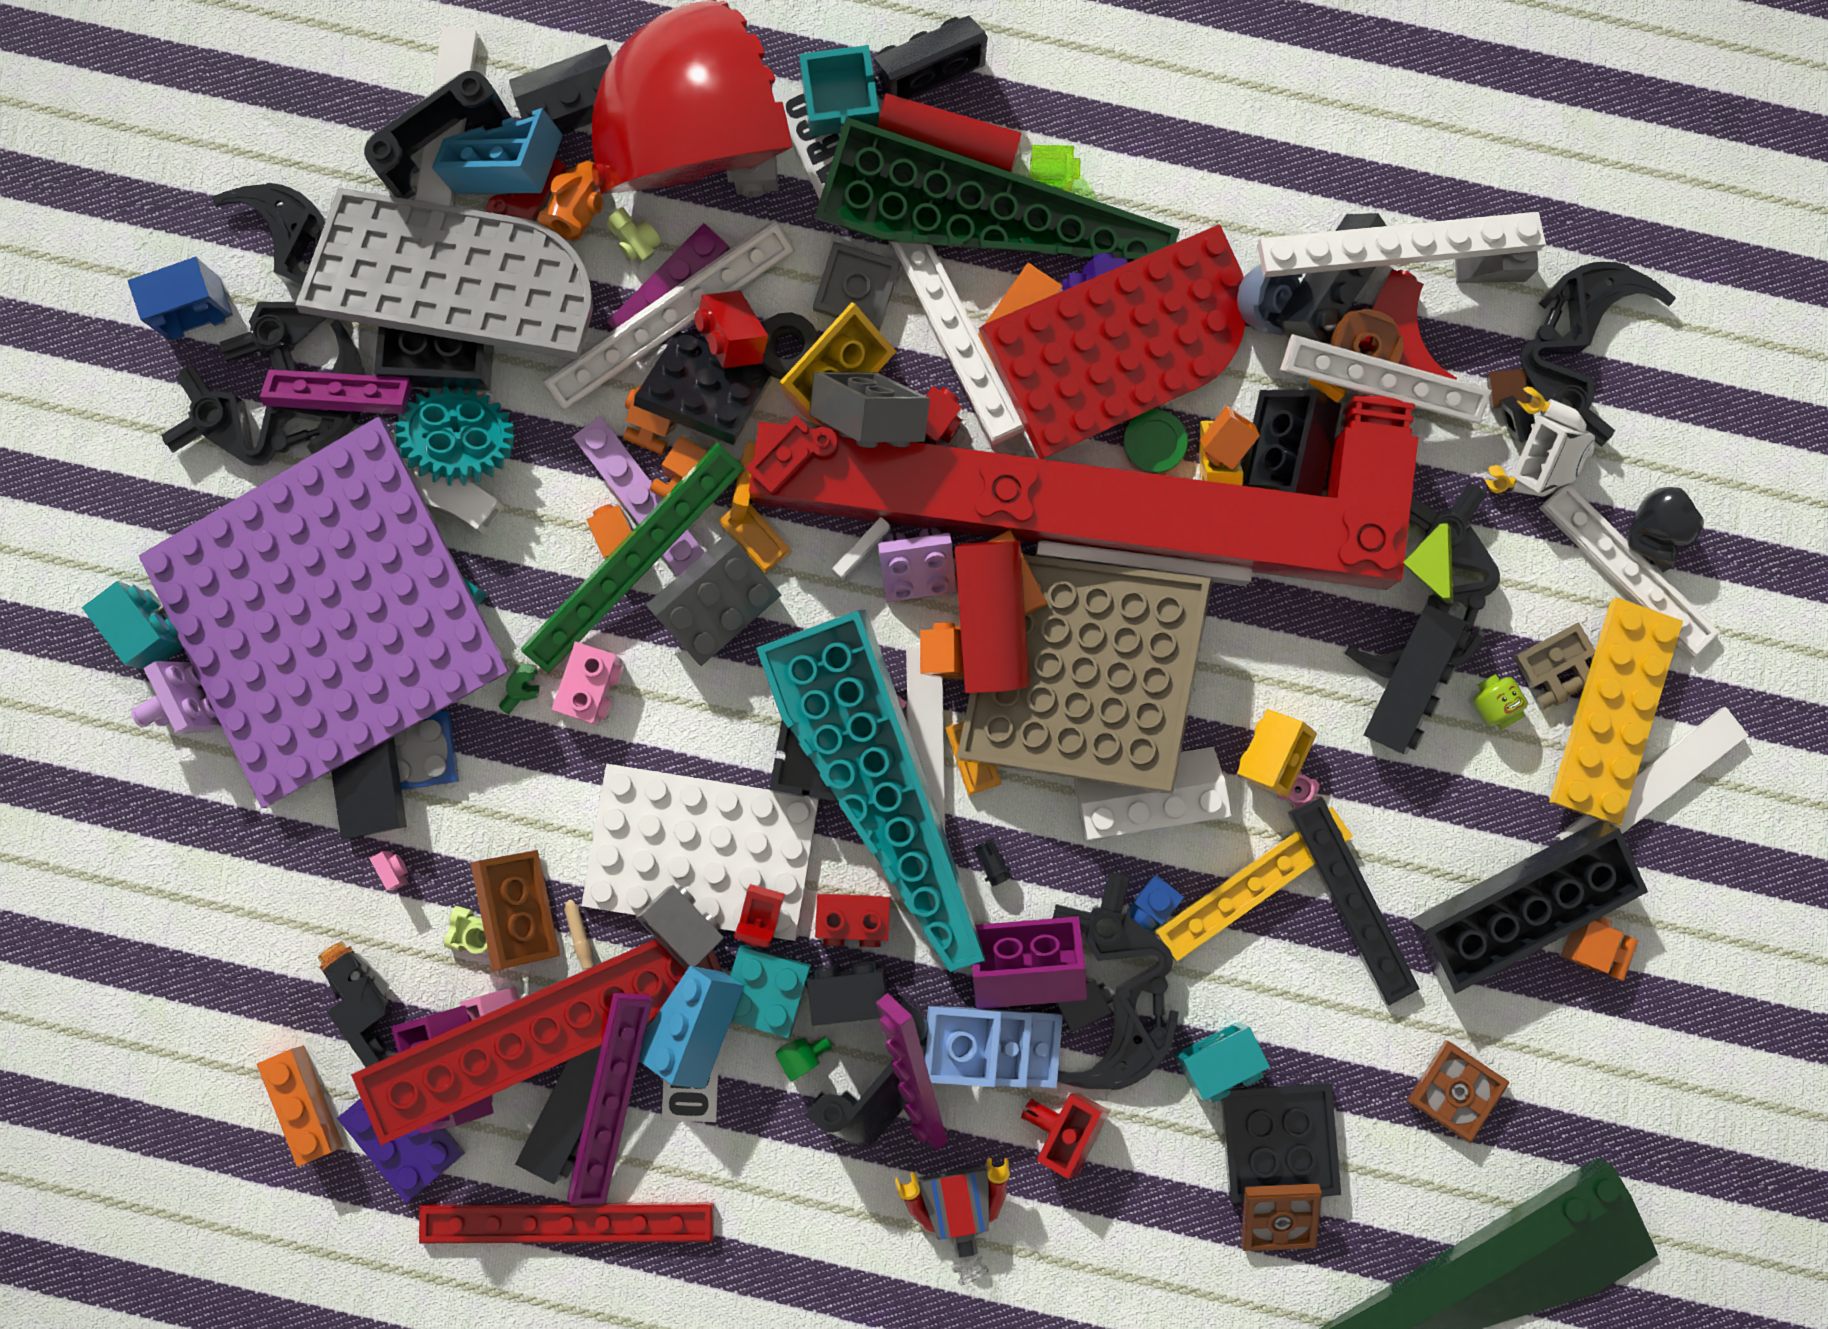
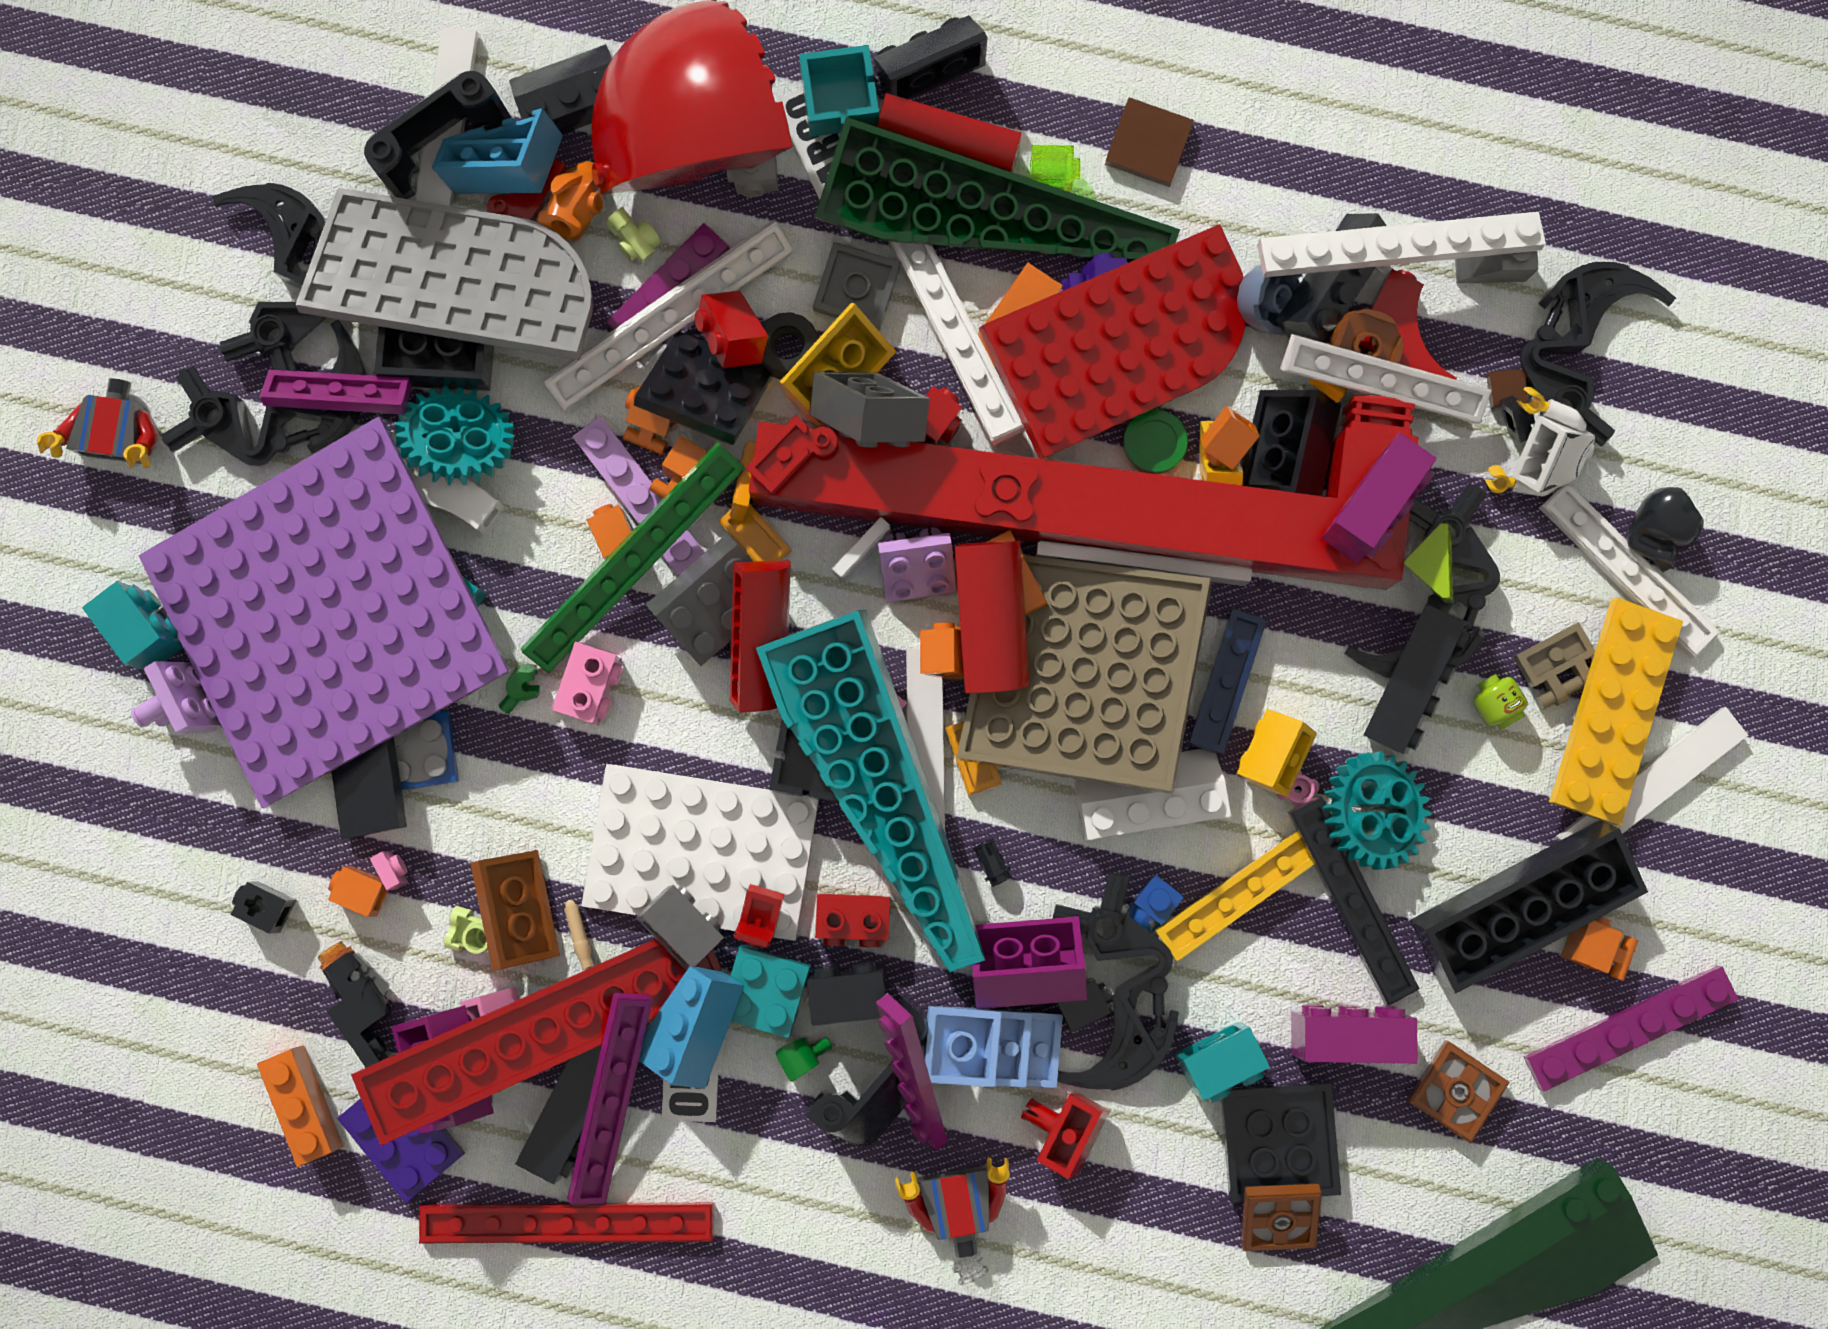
(106, 428): none -> torso
(180, 298): blue container -> none
(276, 904): none -> black brick
(357, 891): none -> orange brick
(758, 618): none -> red brick
(1149, 142): none -> reddish brown tile
(1227, 682): none -> dark blue plate
(1354, 1035): none -> magenta brick
(1378, 778): none -> teal gear
(1381, 499): none -> magenta brick
(1630, 1028): none -> magenta plate

